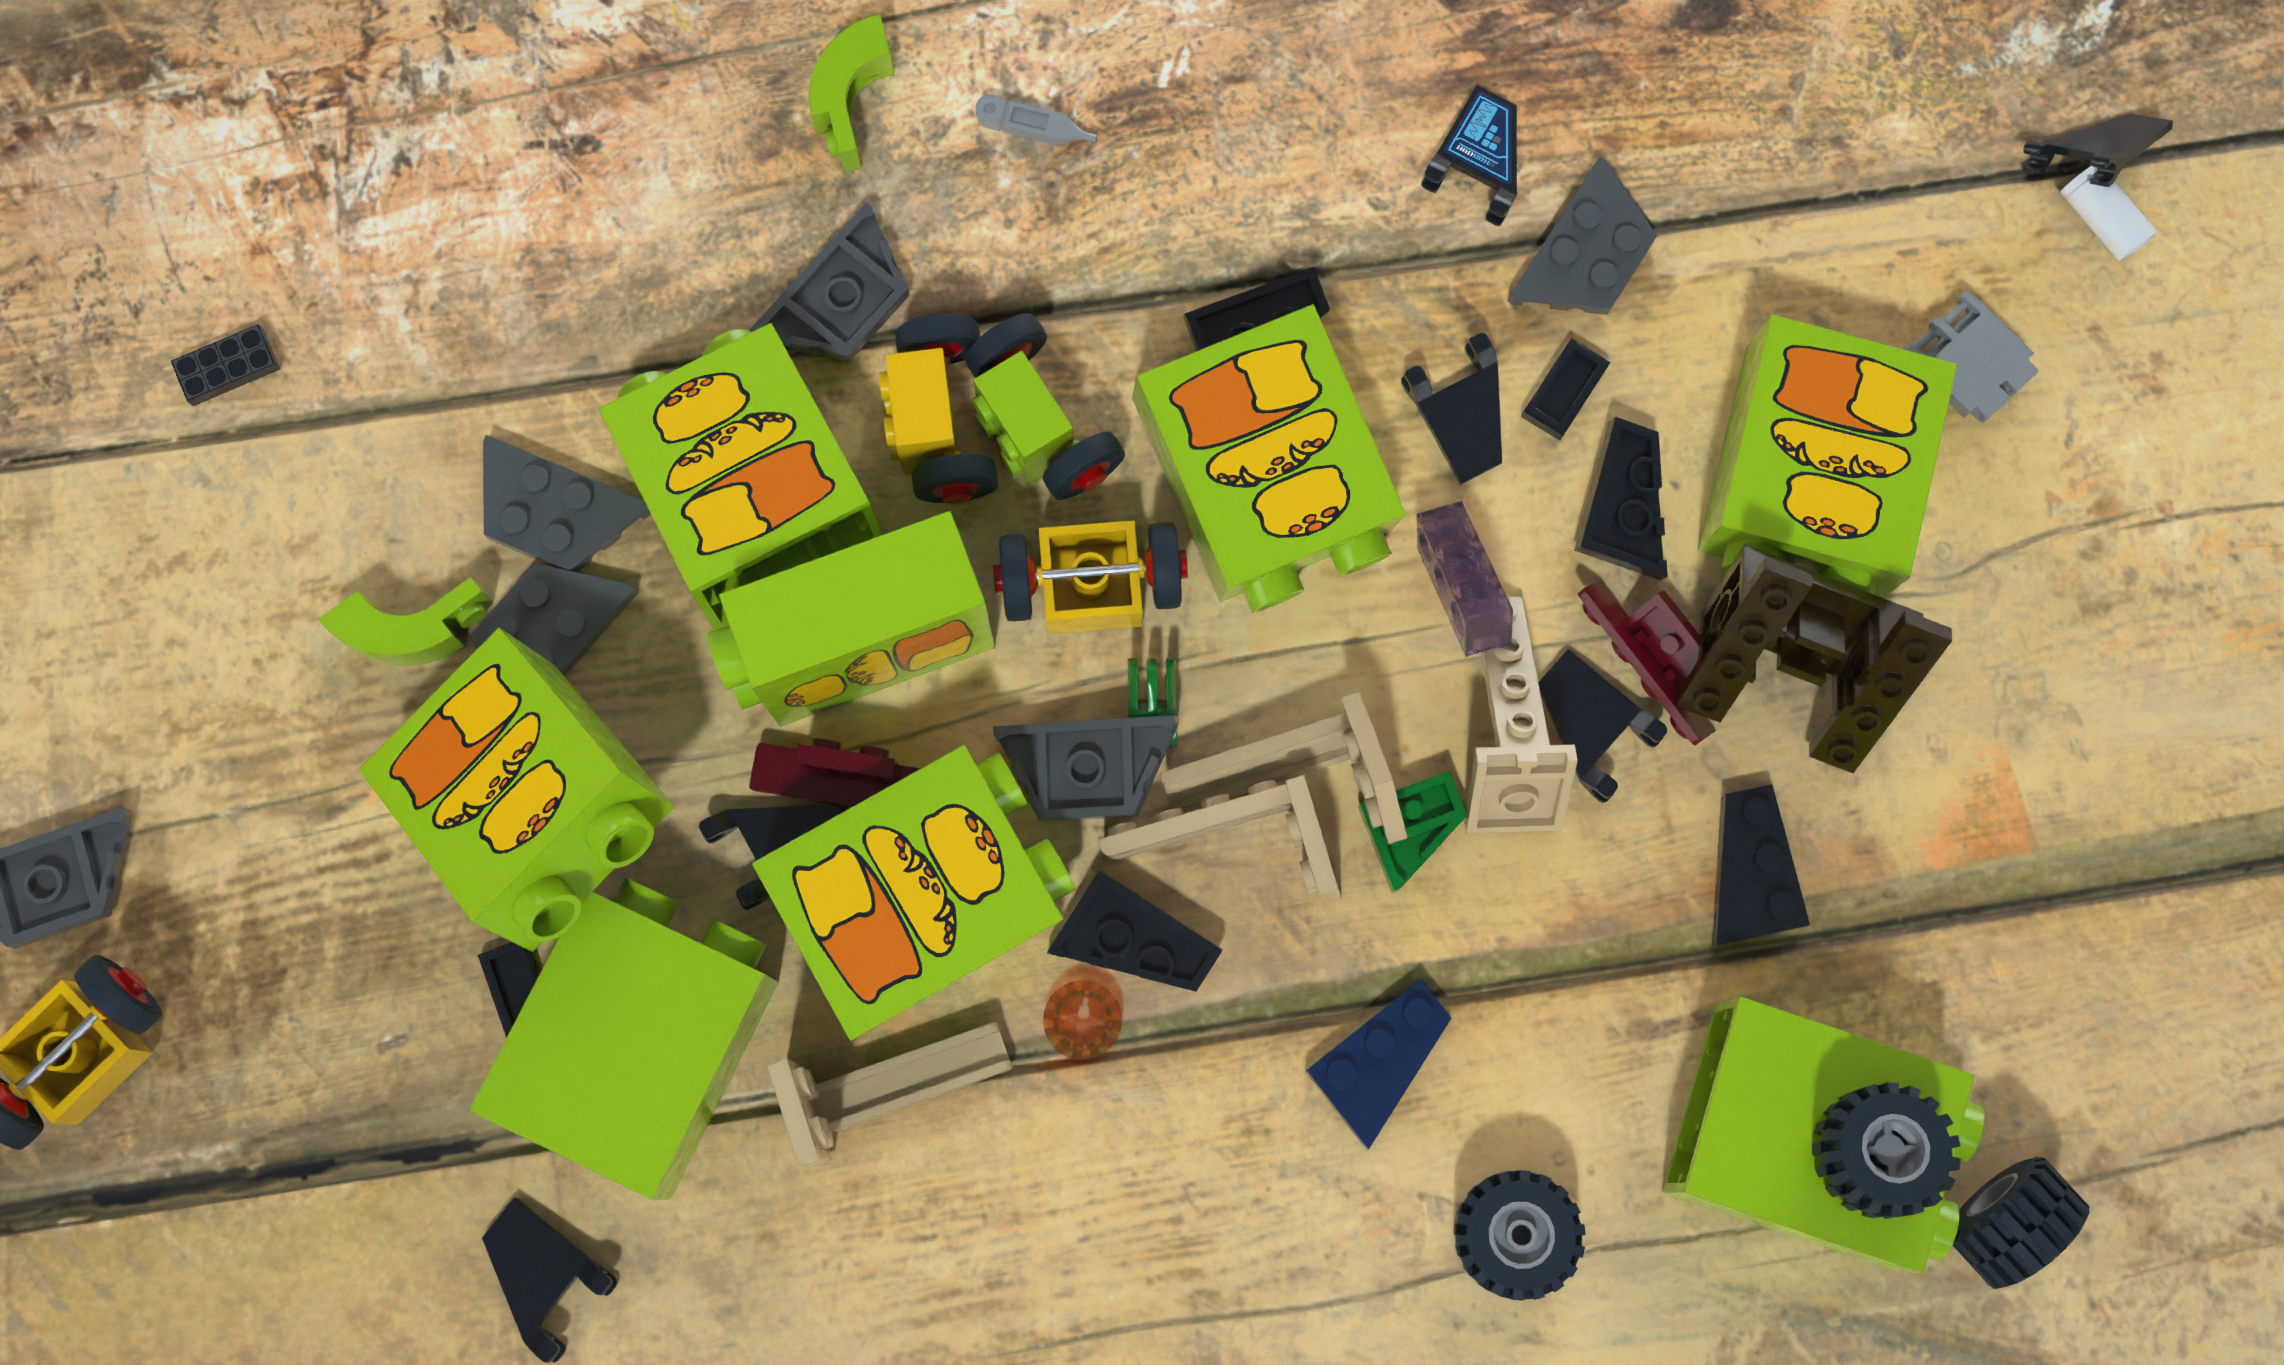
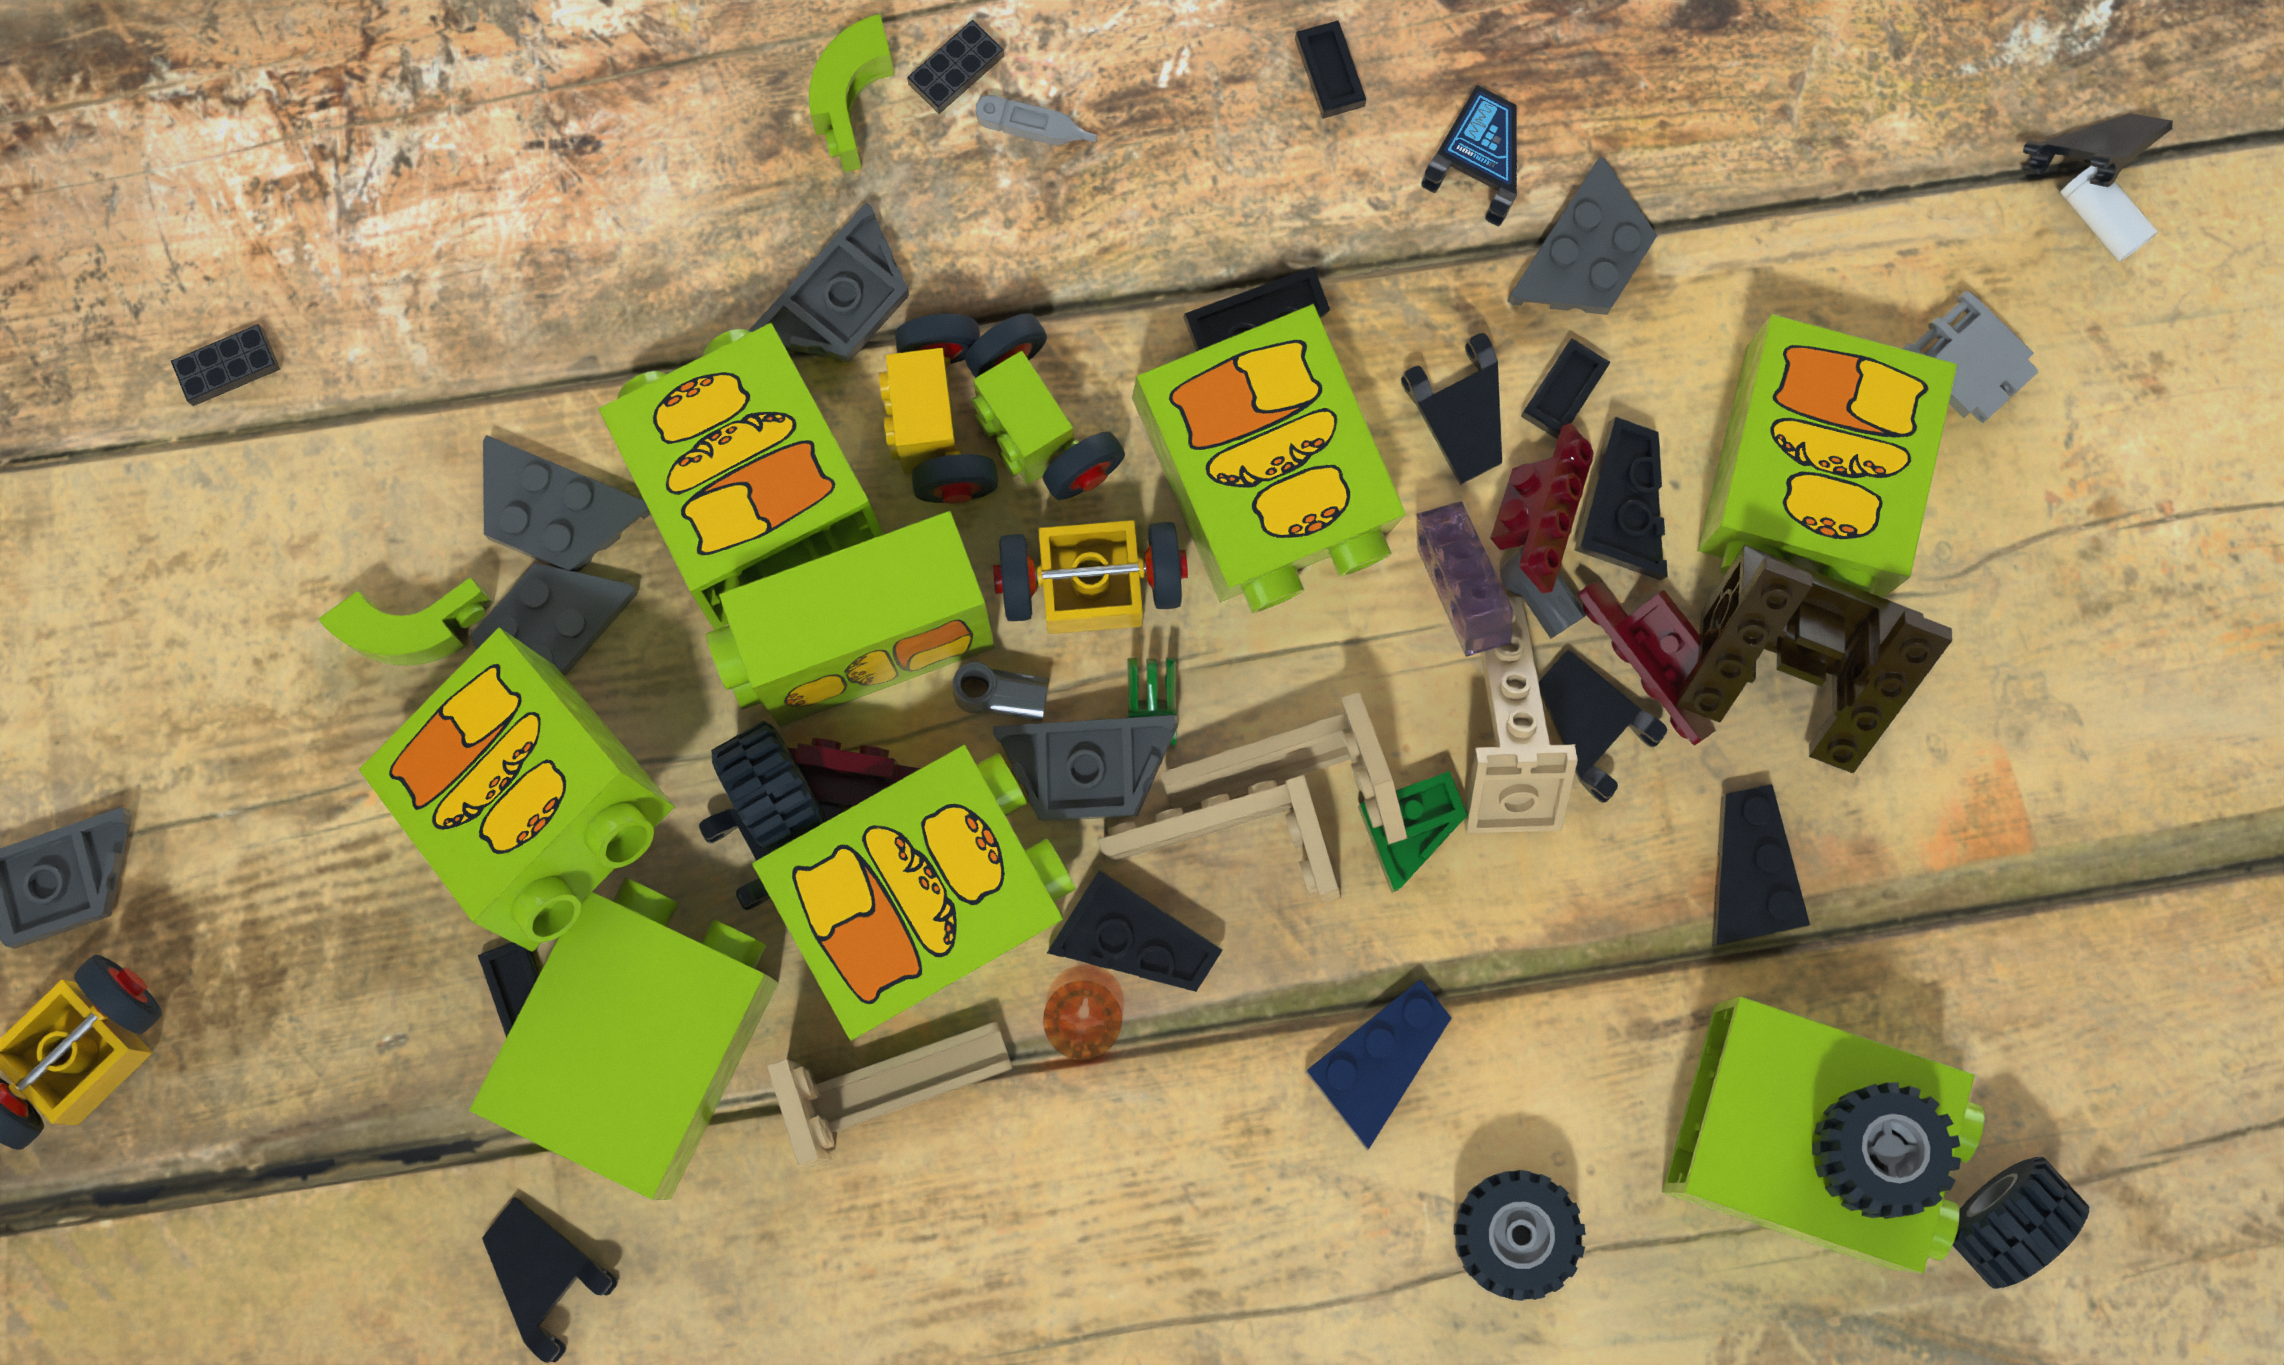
(767, 787): none -> black wheel
(955, 66): none -> black tile
(1006, 694): none -> dark grey piece
(1330, 69): none -> black tile
(1543, 506): none -> dark red bracket
(1554, 609): none -> dark grey piece

